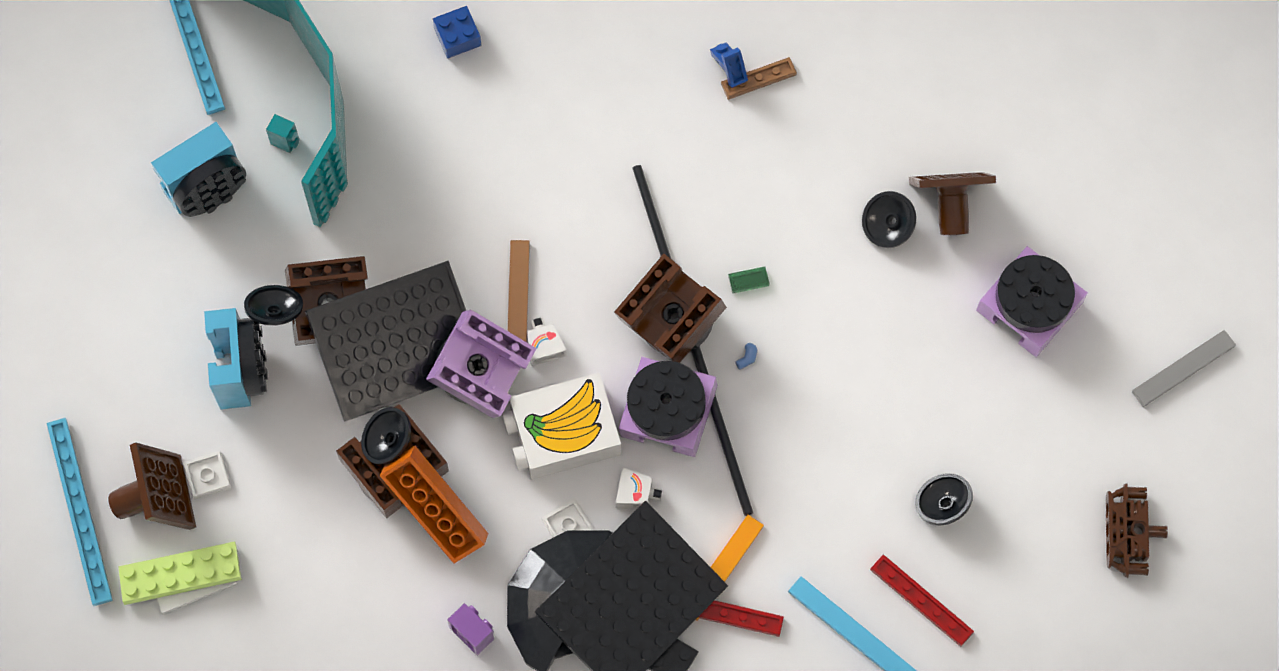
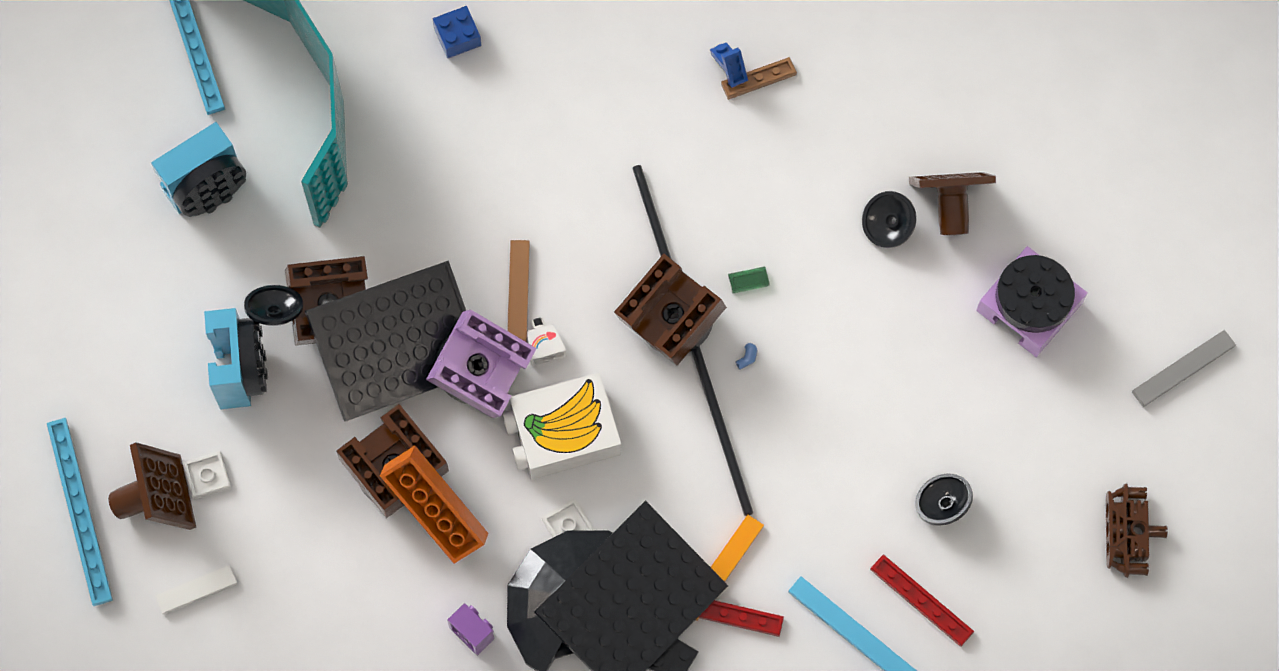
(179, 573): yellowish green plate -> none
(282, 133): teal brick -> none
(386, 435): black dish -> none
(635, 489): white torso -> none
(673, 423): black piece -> none

